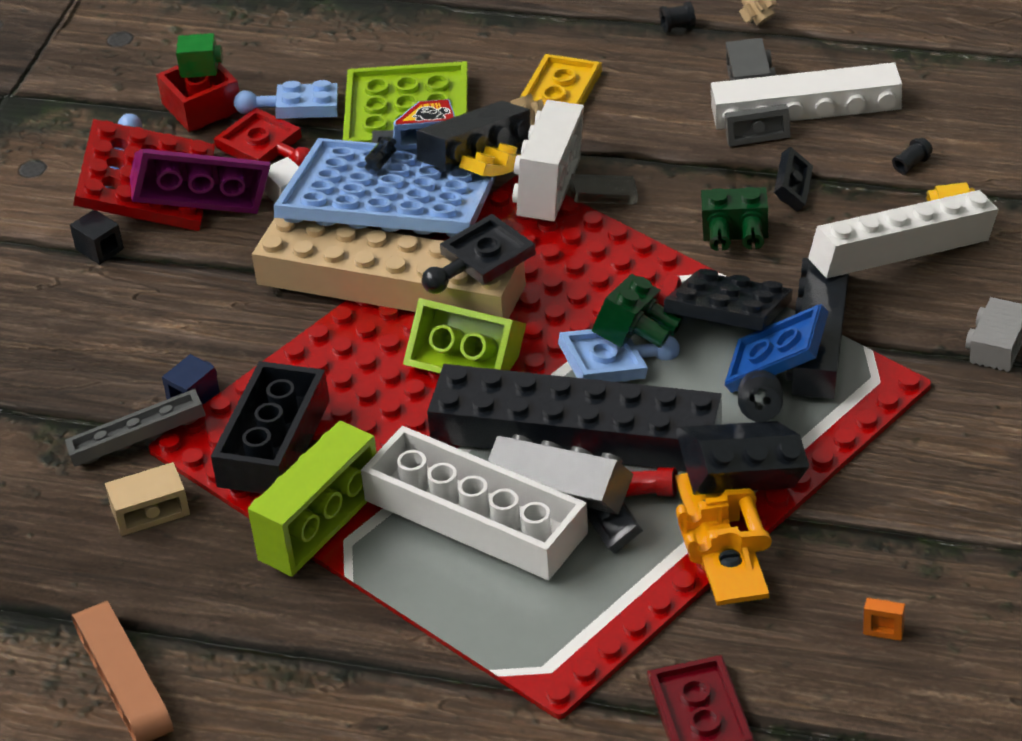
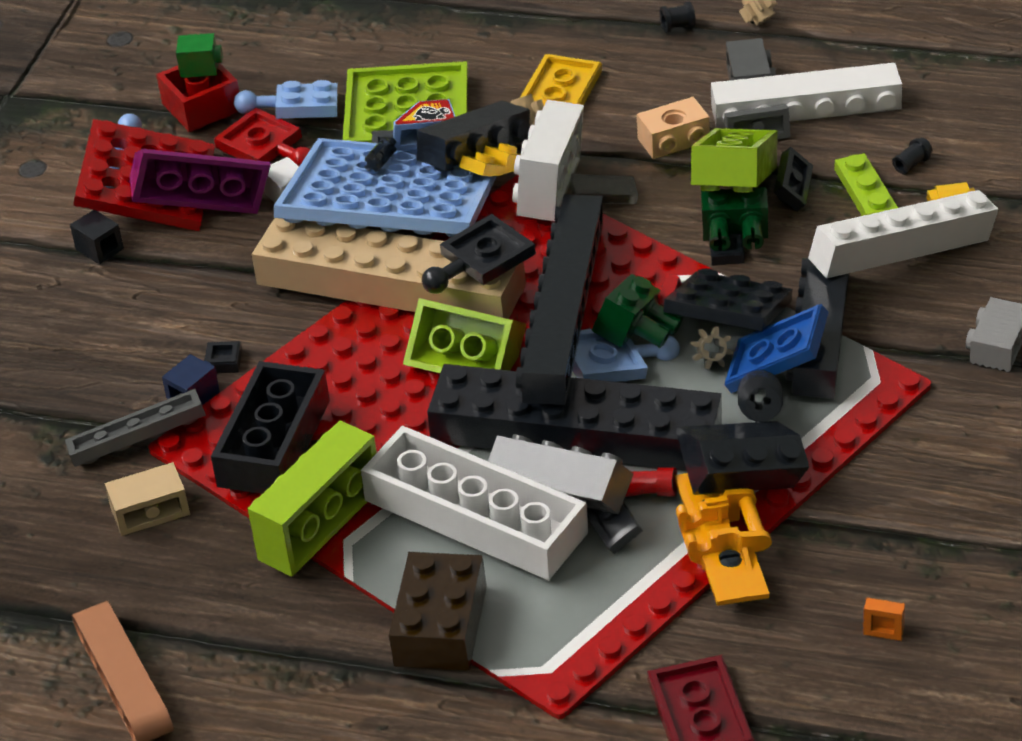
(224, 356): none -> black tile
(438, 611): none -> dark brown brick
(560, 301): none -> black brick
(672, 127): none -> light nougat brick
(721, 342): none -> dark tan gear
(732, 255): none -> black tile
(733, 159): none -> lime brick
(863, 184): none -> lime plate

